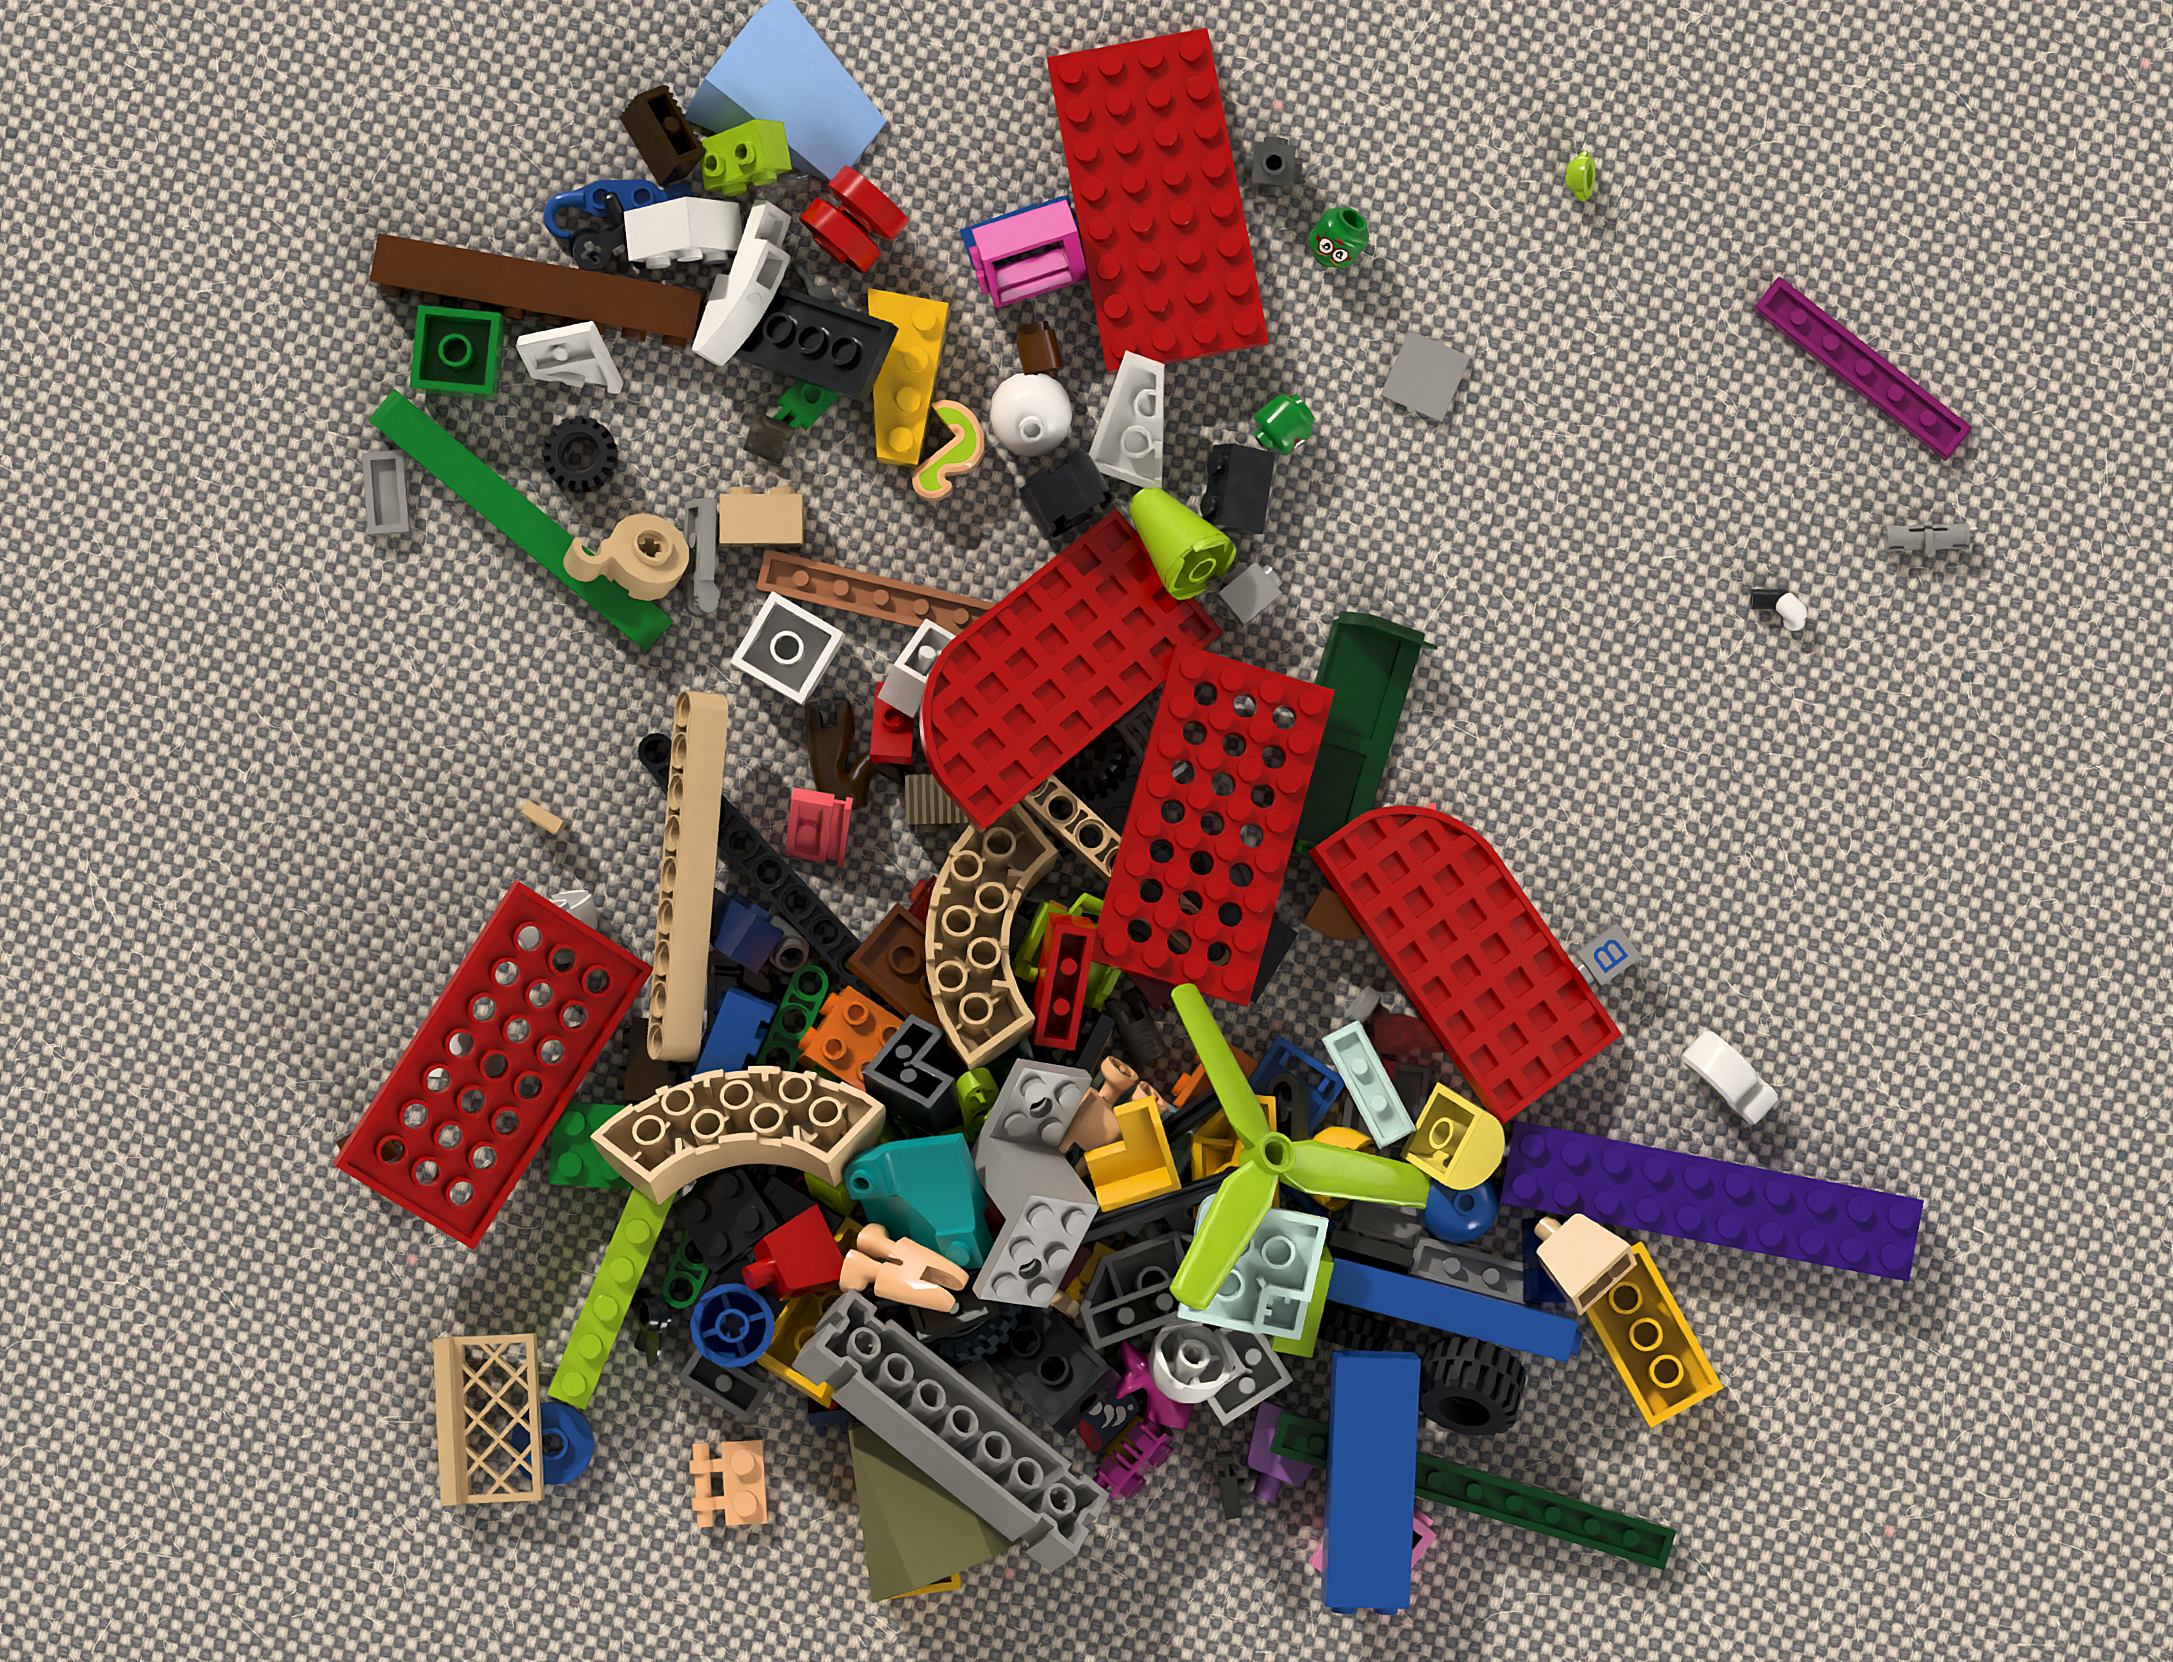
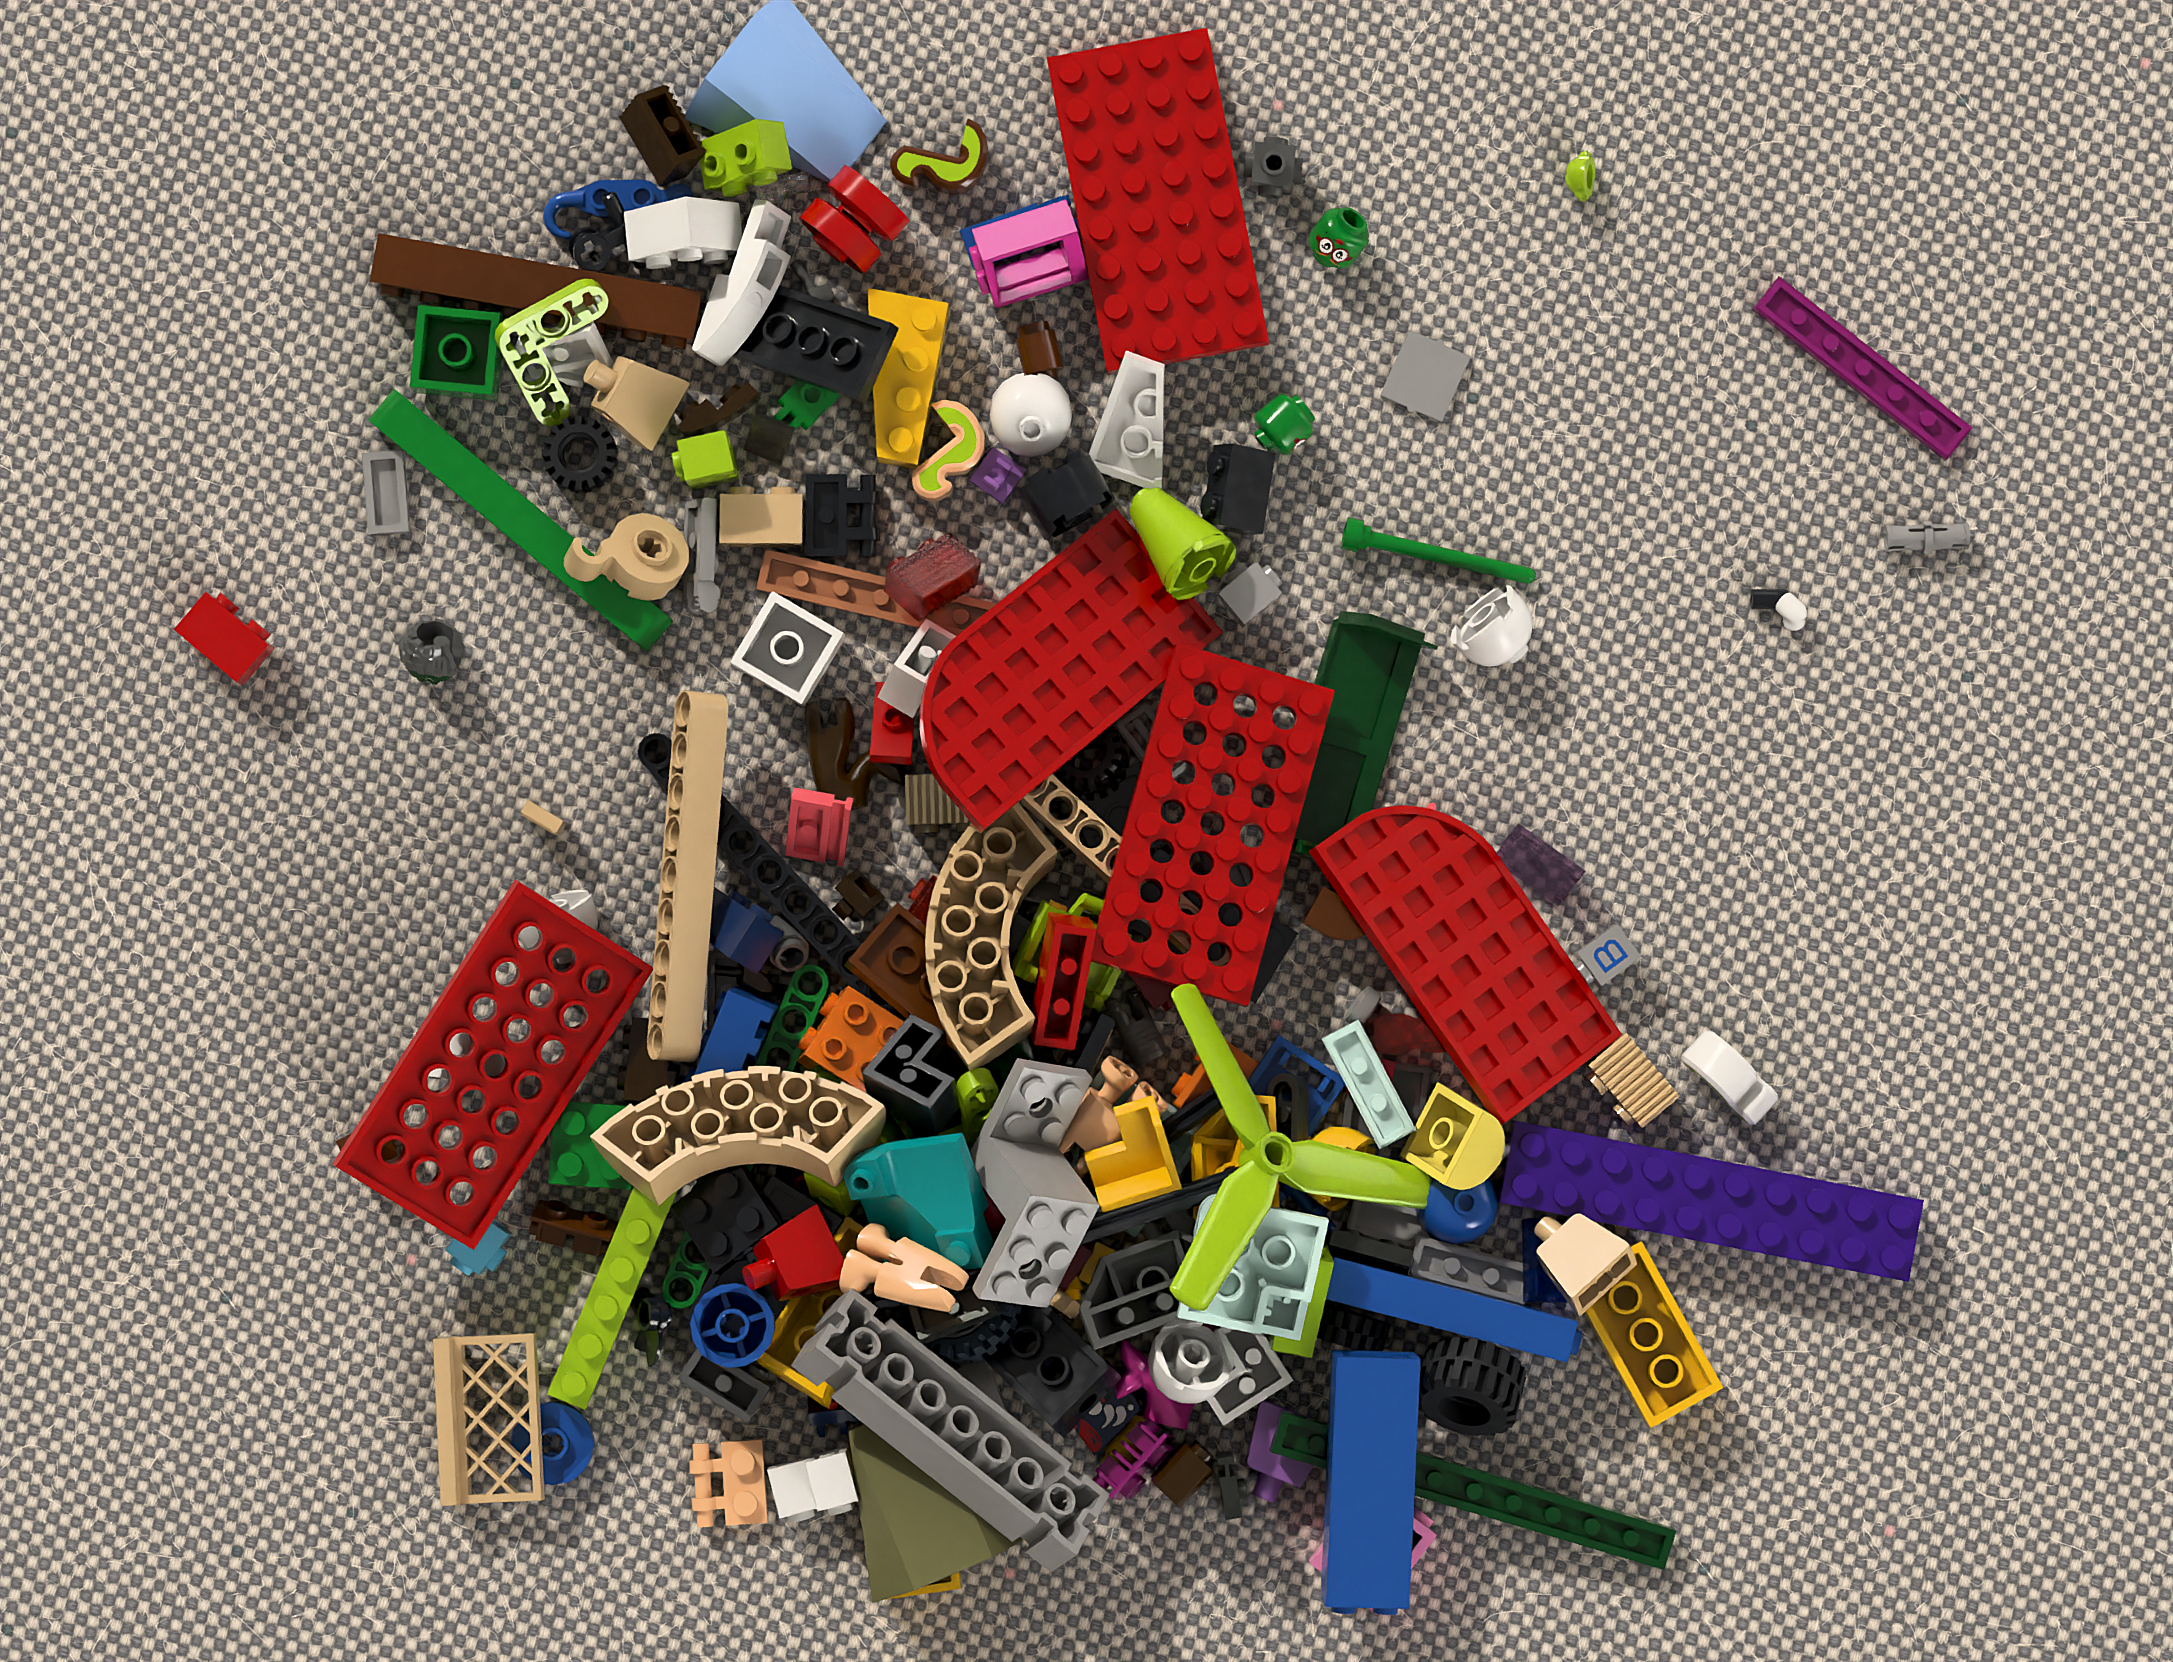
(225, 637): none -> red brick
(432, 651): none -> dark grey piece
(487, 1253): none -> medium azure brick
(535, 337): none -> lime beam
(555, 1220): none -> reddish brown hinge
(635, 398): none -> tan torso
(705, 417): none -> dark brown slope
(705, 460): none -> lime brick
(814, 1483): none -> white brick
(827, 516): none -> black plate
(857, 896): none -> dark brown tile
(932, 576): none -> clear red brick
(943, 172): none -> reddish brown animal
(998, 475): none -> medium lavender tile
(1184, 1472): none -> dark brown brick
(1360, 536): none -> green piece
(1496, 629): none -> white cylinder
(1539, 864): none -> clear purple hinge
(1631, 1082): none -> tan brick

